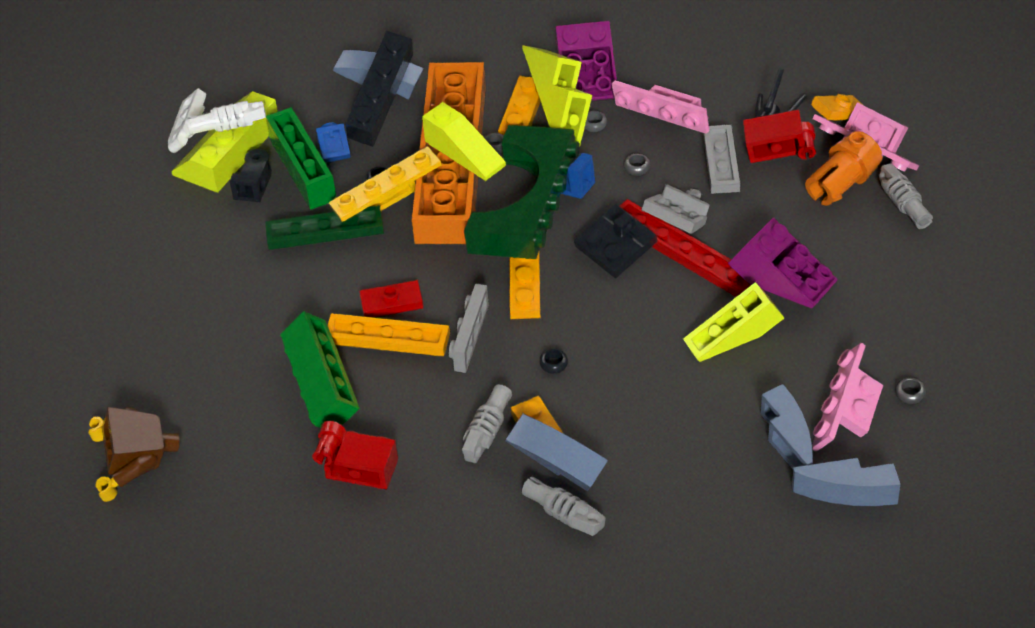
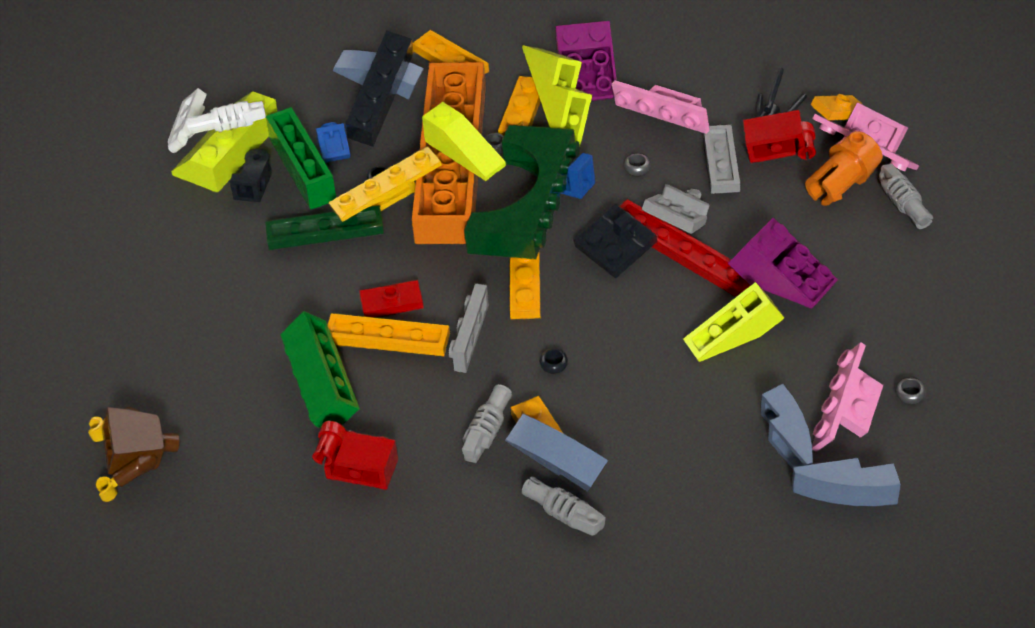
(440, 50): none -> light orange plate
(595, 127): dark grey piece -> none

